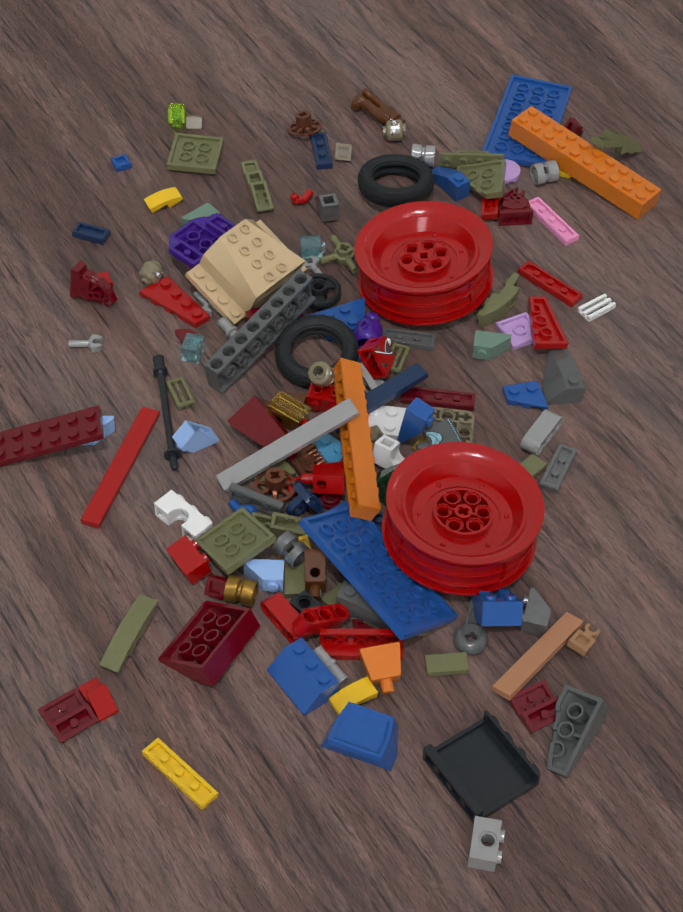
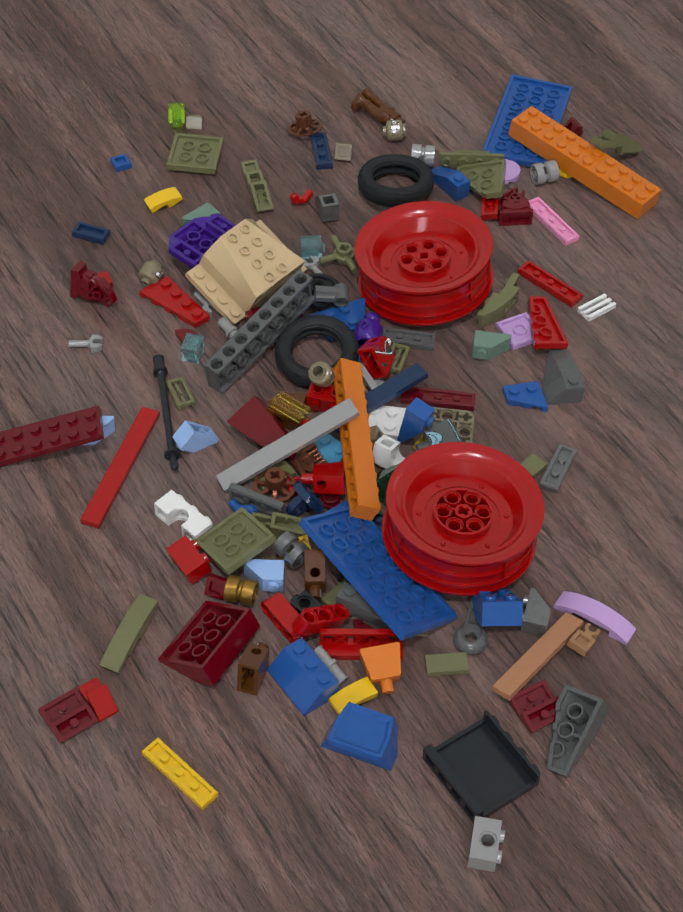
(257, 659): none -> reddish brown torso
(294, 580): olive tile -> none
(338, 294): none -> dark grey piece
(541, 432): light grey beam -> none
(597, 613): none -> lavender slope

